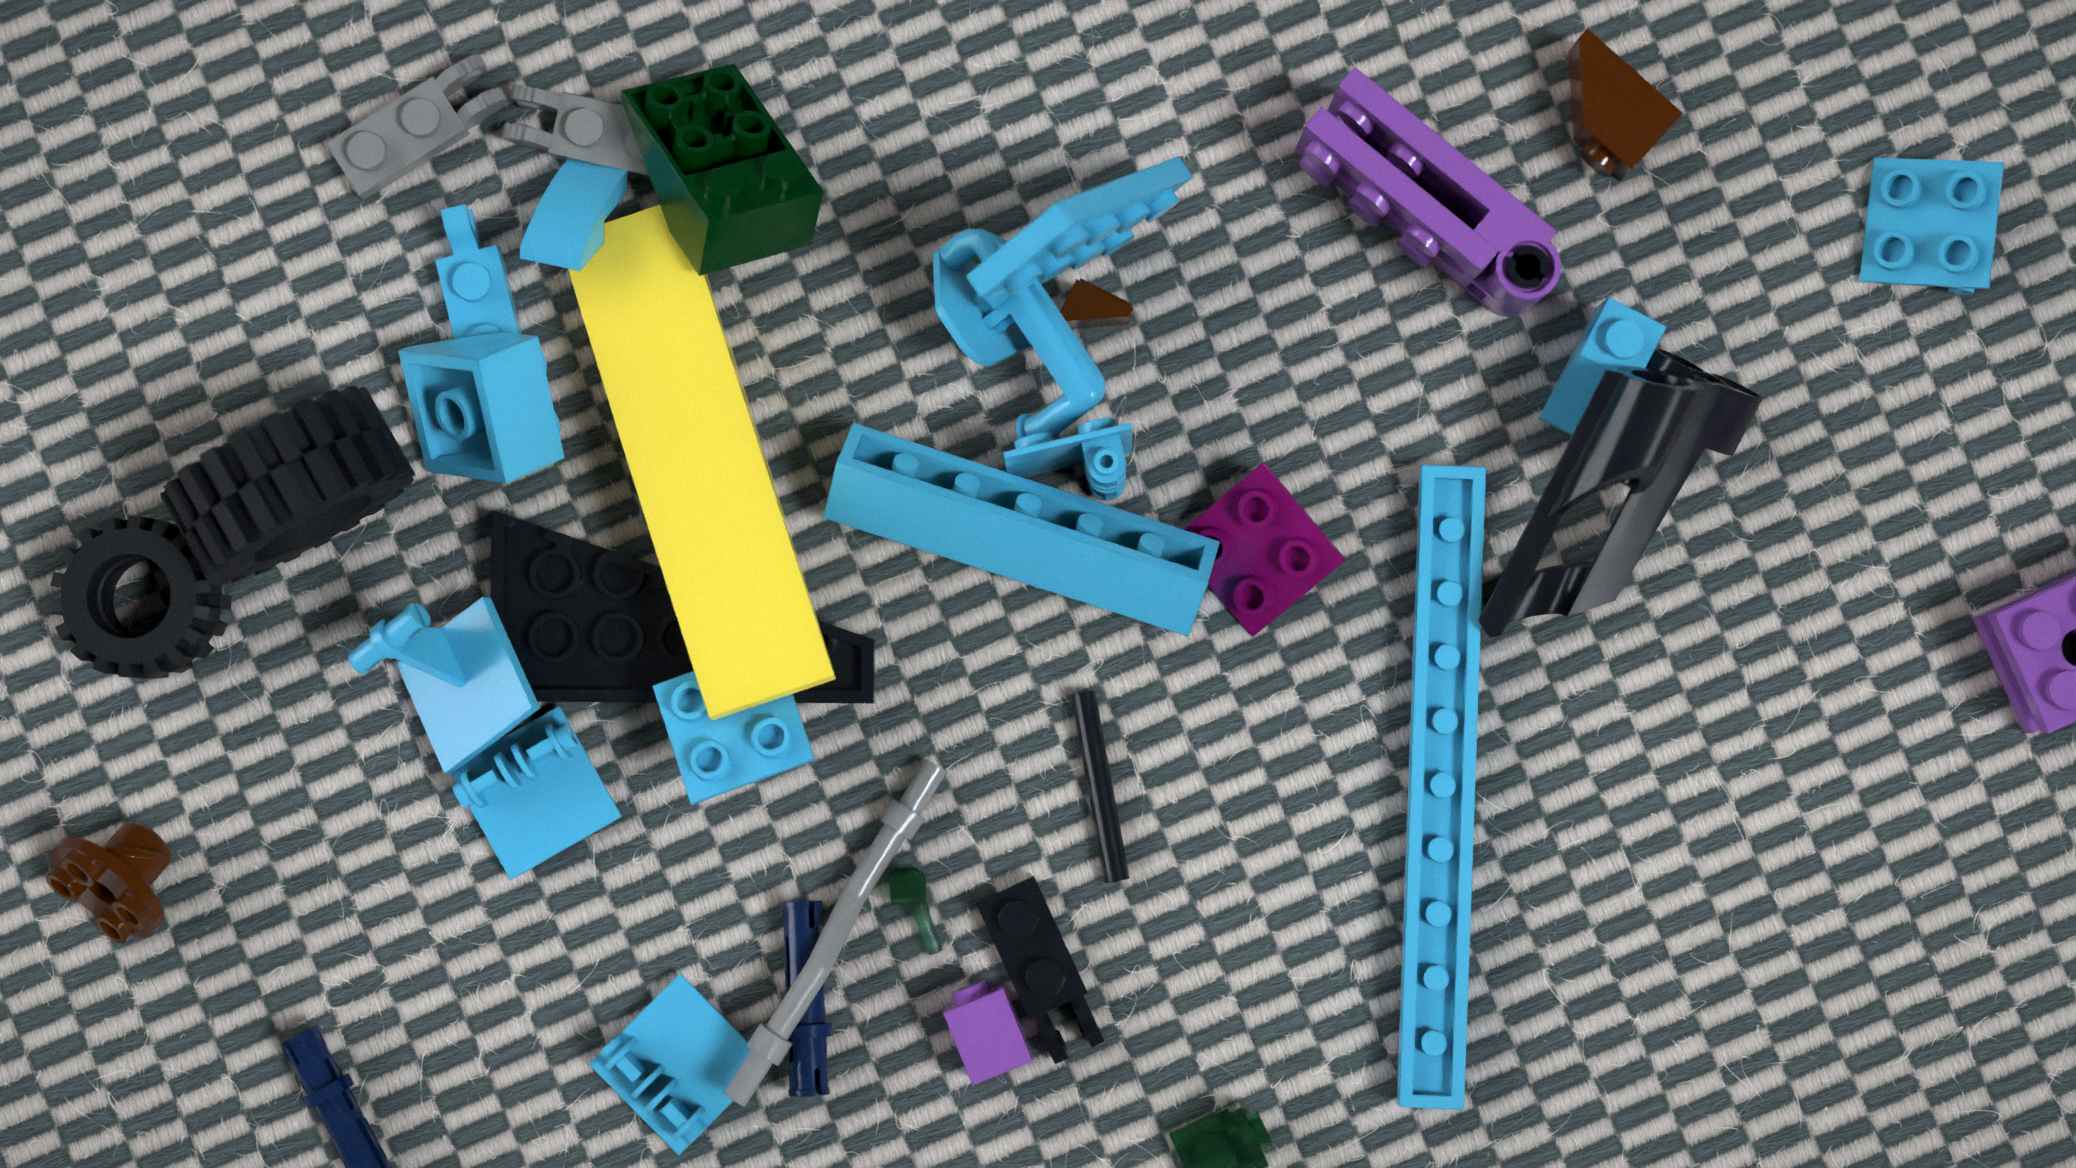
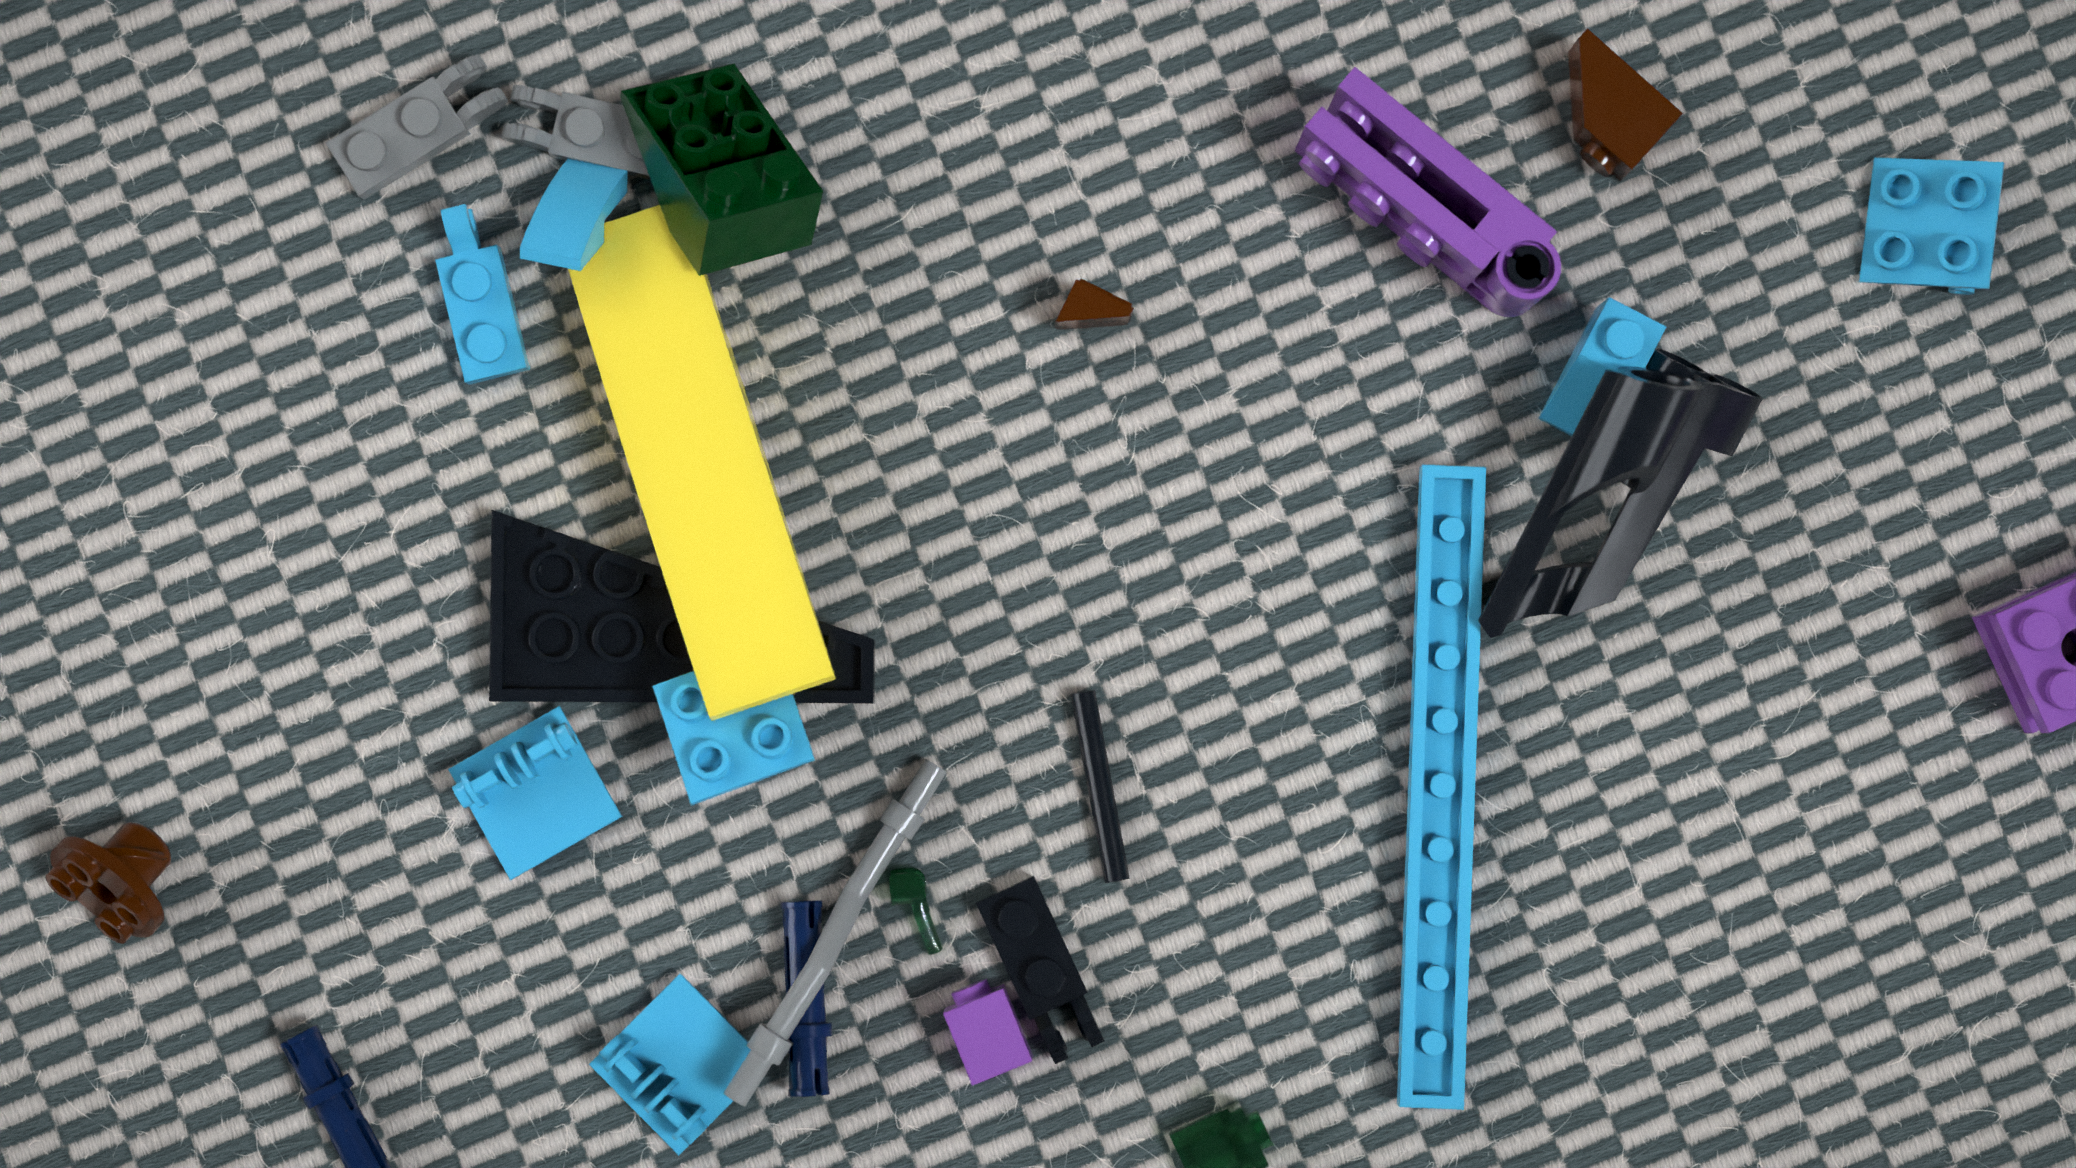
(90, 590): black tyre -> none
(287, 484): black tyre -> none
(457, 675): medium azure plate -> none
(483, 406): medium azure slope -> none
(1003, 307): medium azure plate -> none
(1020, 529): medium azure brick -> none
(1098, 447): medium azure hinge -> none
(1266, 549): magenta hinge -> none

